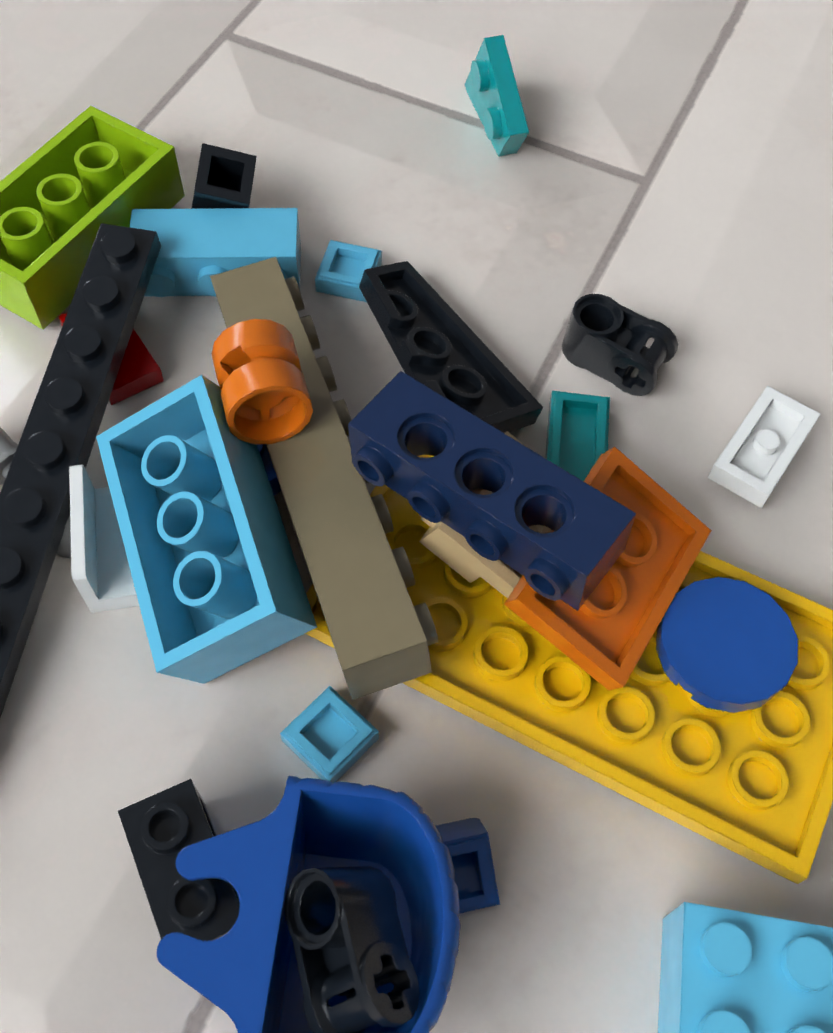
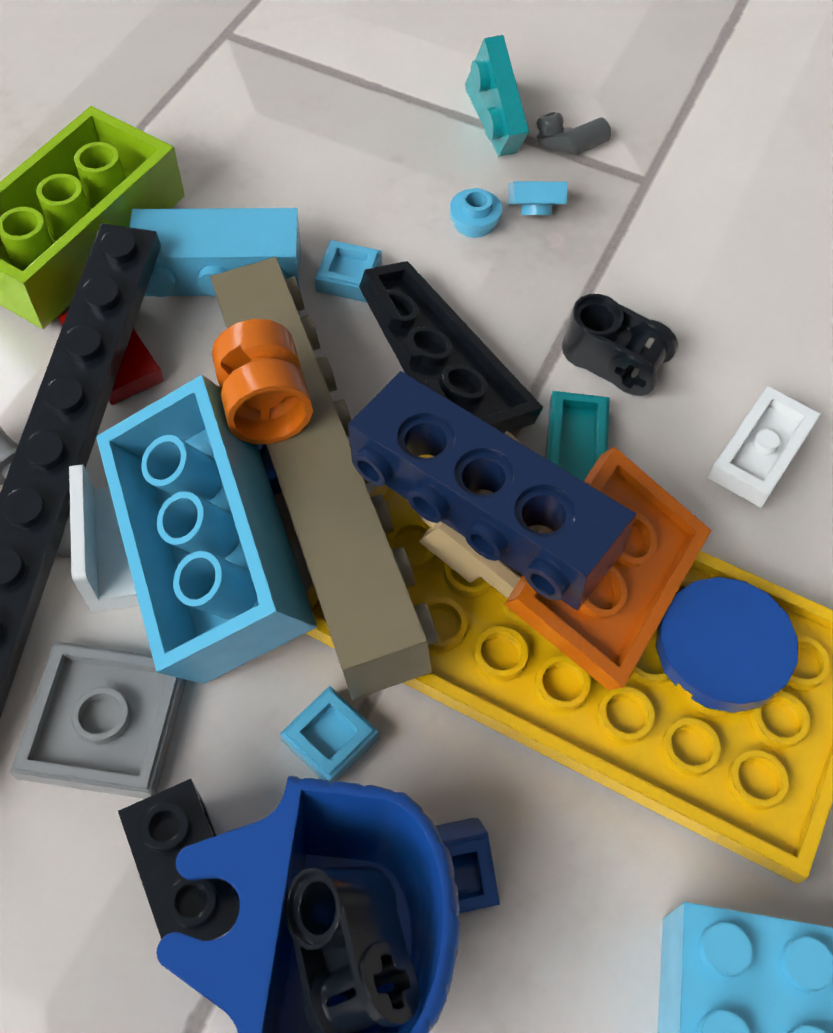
(99, 722): none -> light grey tile
(223, 178): black brick -> none
(475, 212): none -> medium azure plate
(537, 196): none -> medium azure plate
(571, 140): none -> dark grey arm

